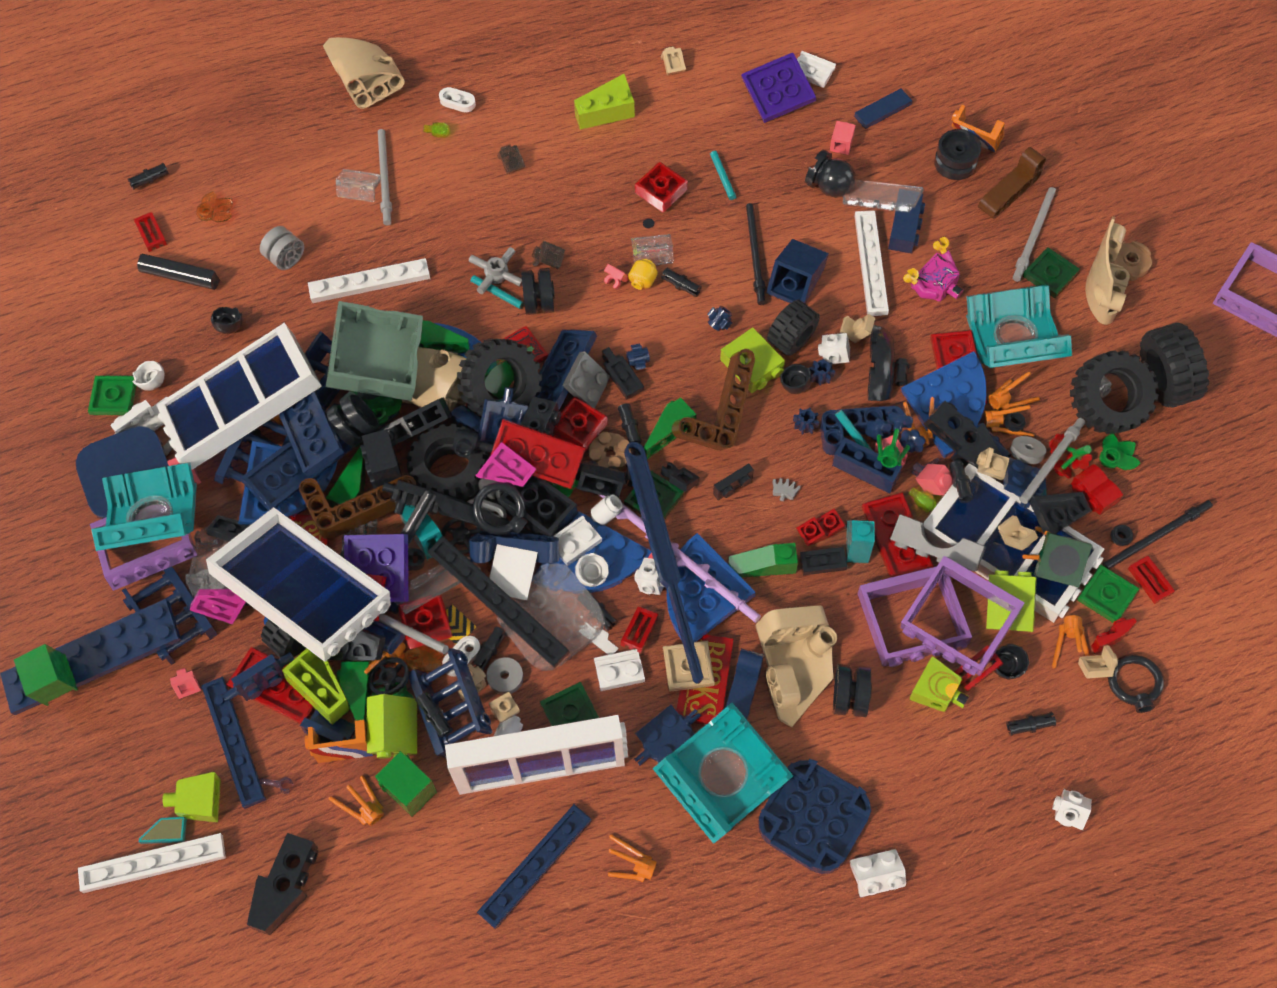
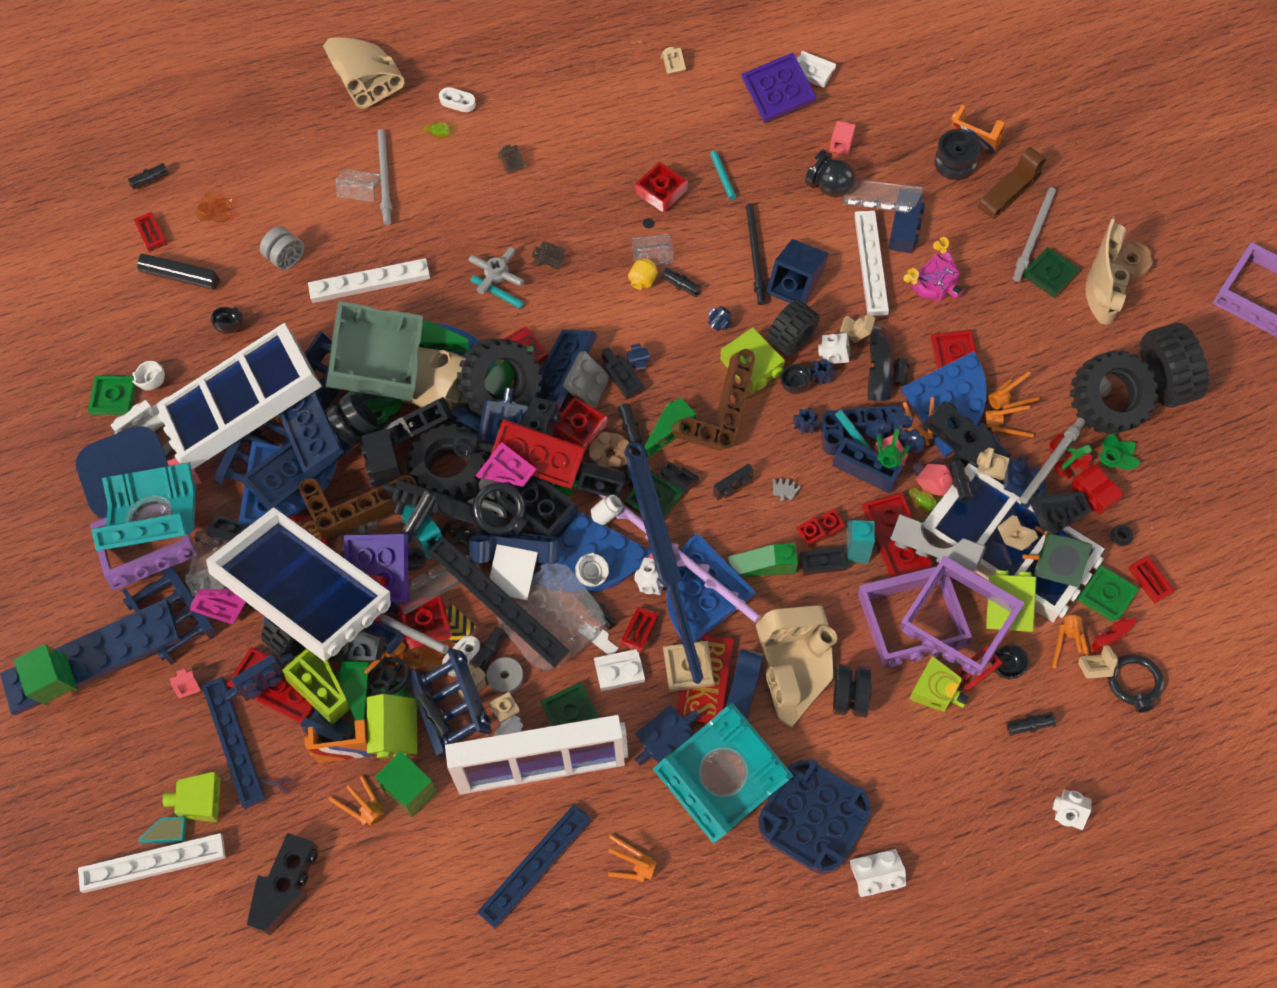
(350, 483): green slope -> none
(538, 291): black wheel -> none
(577, 540): white plate -> none
(605, 104): lime wedge -> none
(616, 274): coral tile -> none
(883, 108): dark blue tile -> none
(1015, 327): teal panel -> none
(1017, 418): black plate -> none
(1028, 450): light grey piece -> none
(1189, 515): black bar -> none

